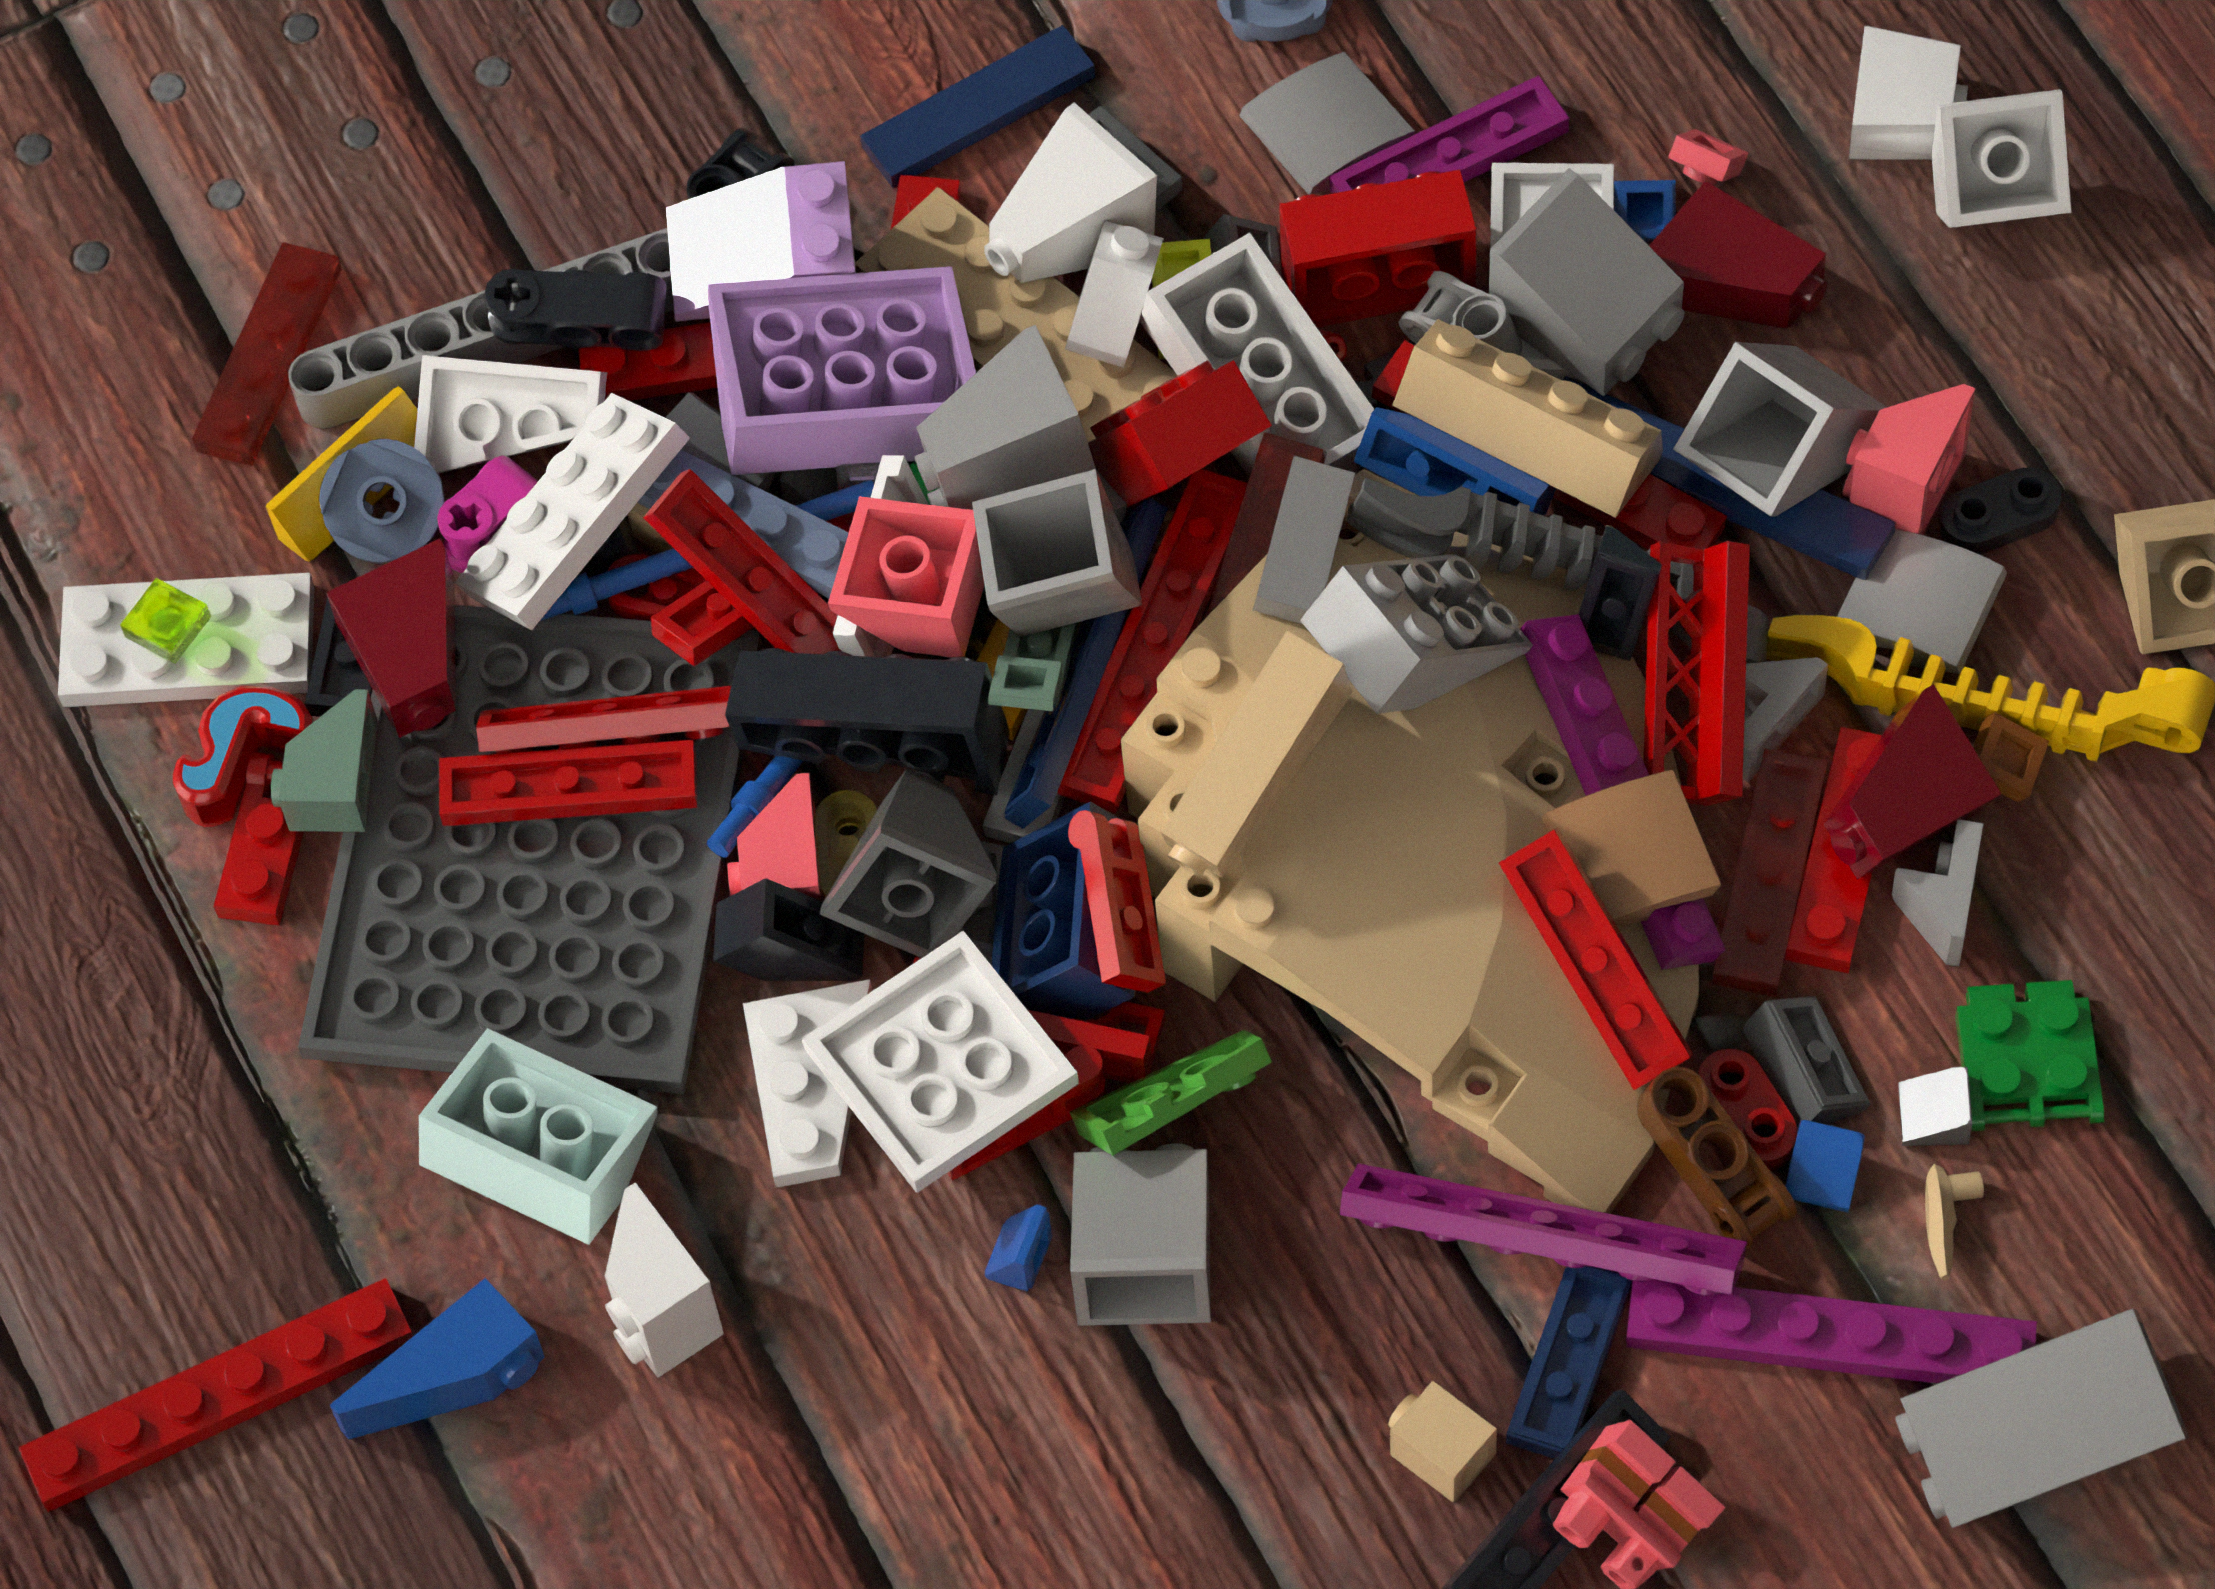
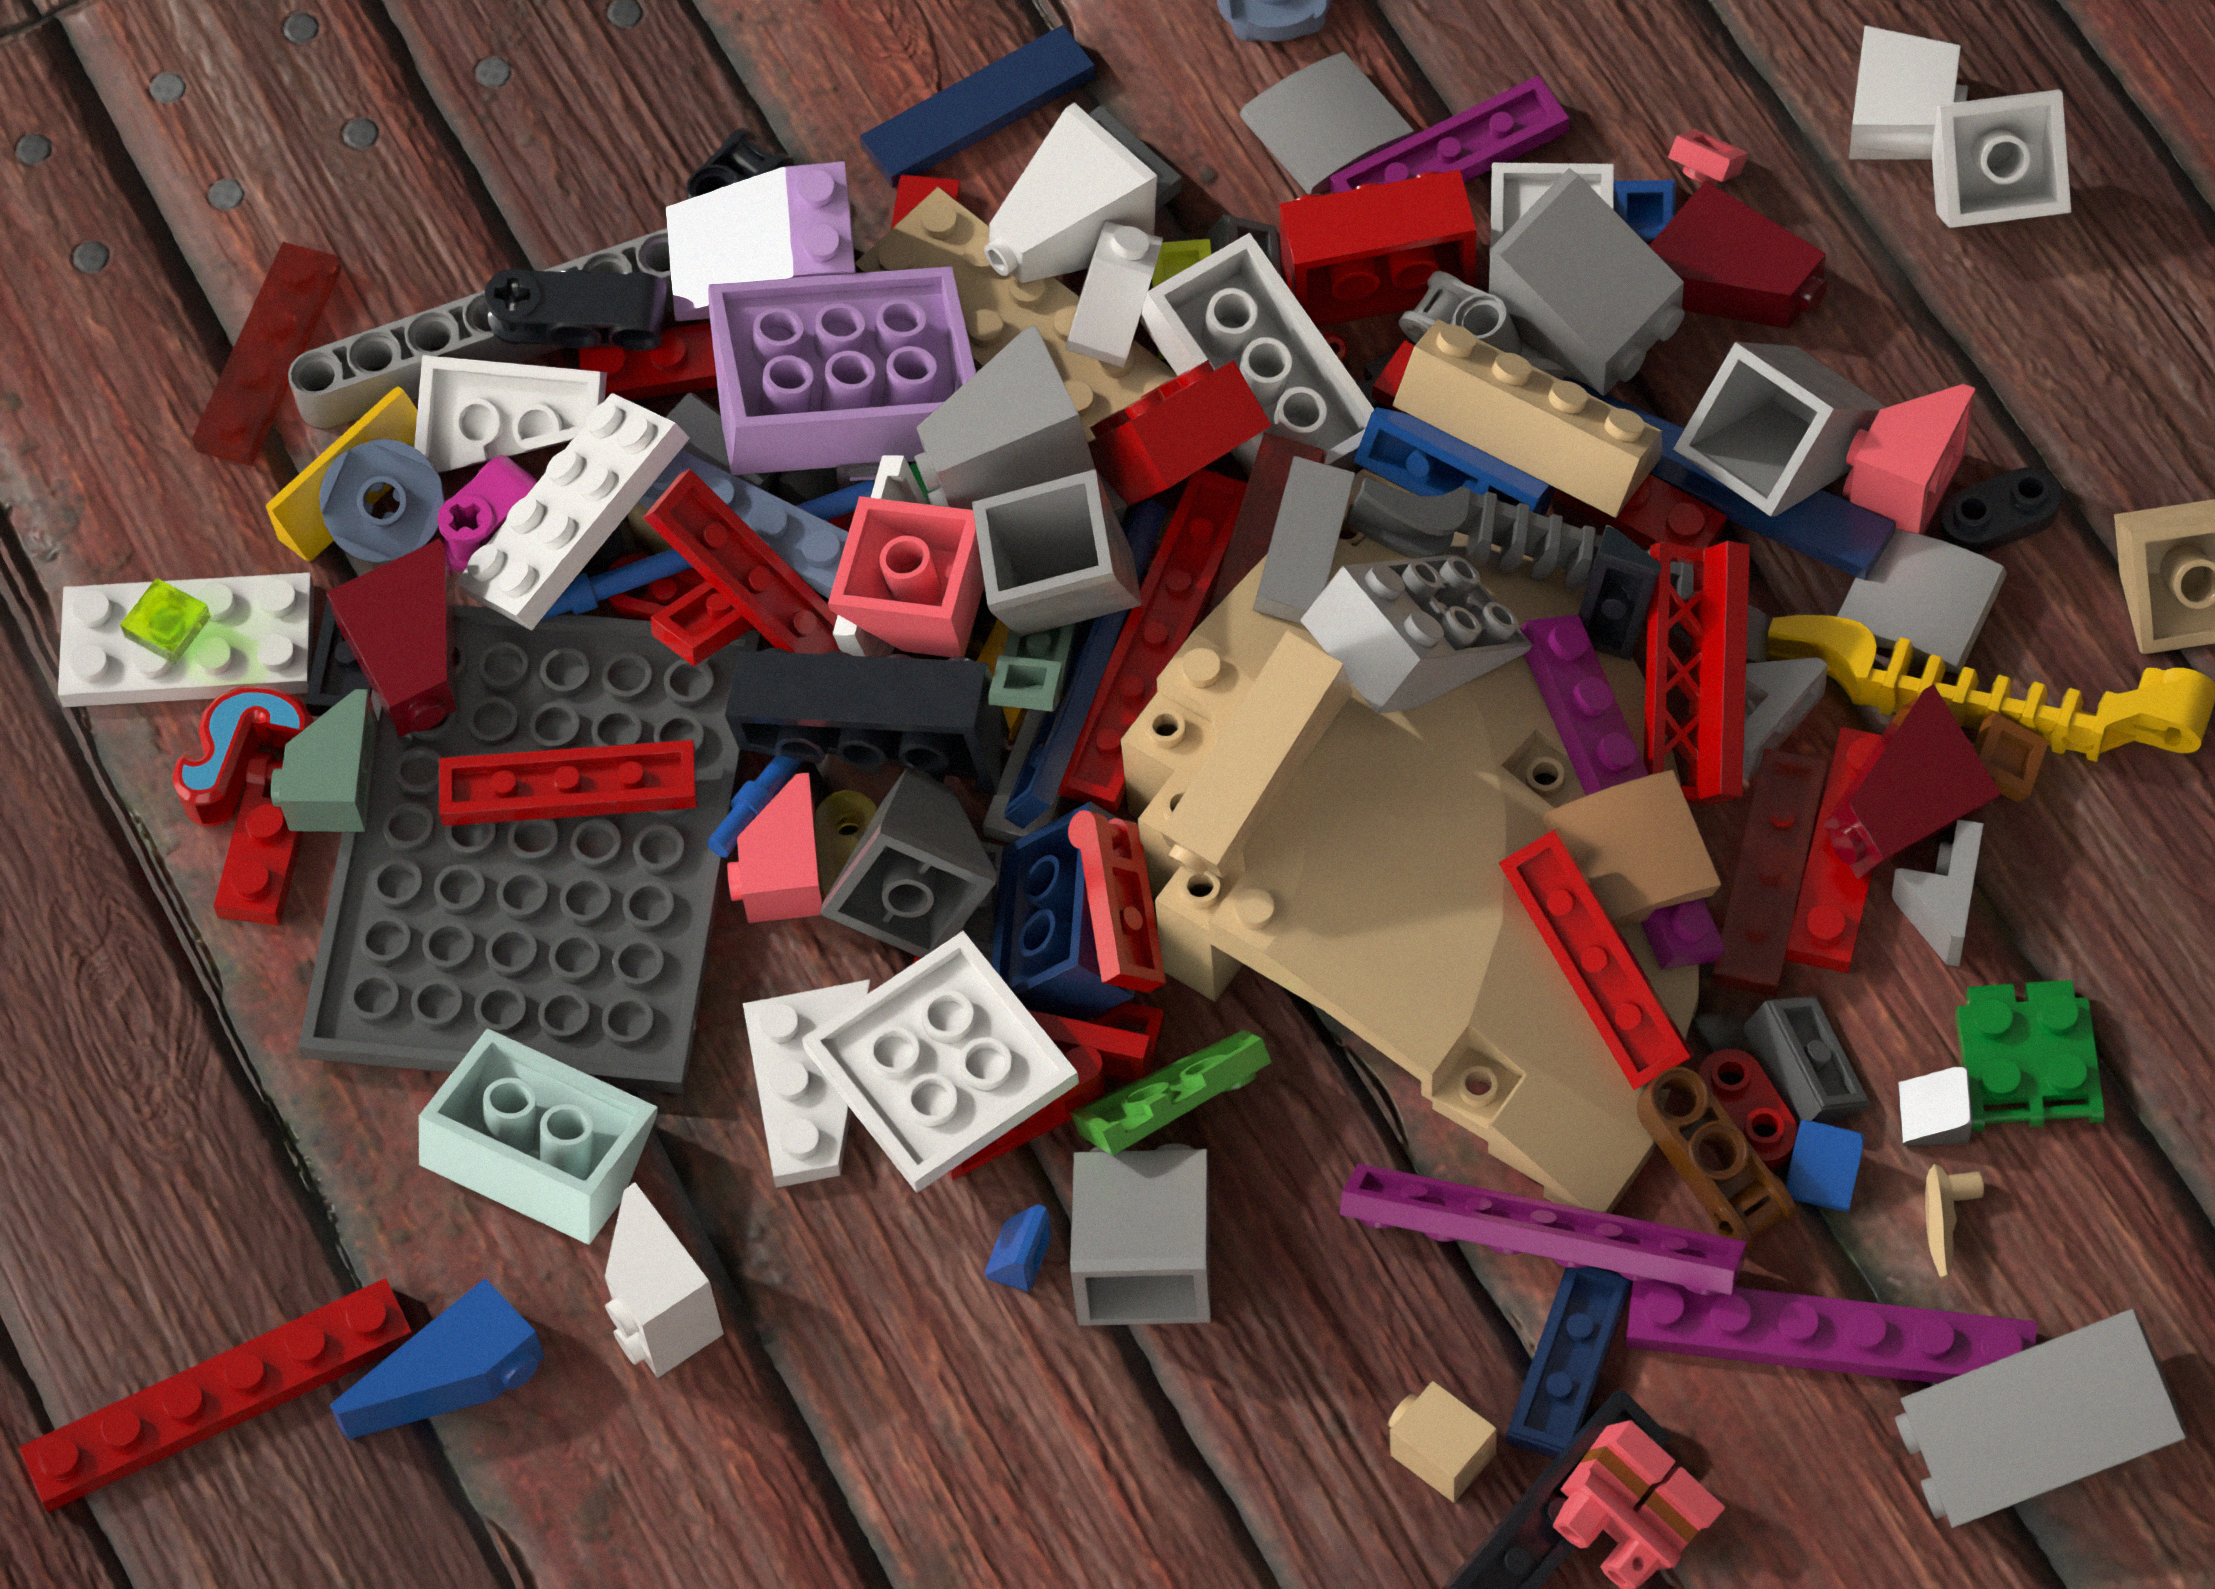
(582, 723): plate -> none
(784, 938): black slope -> none

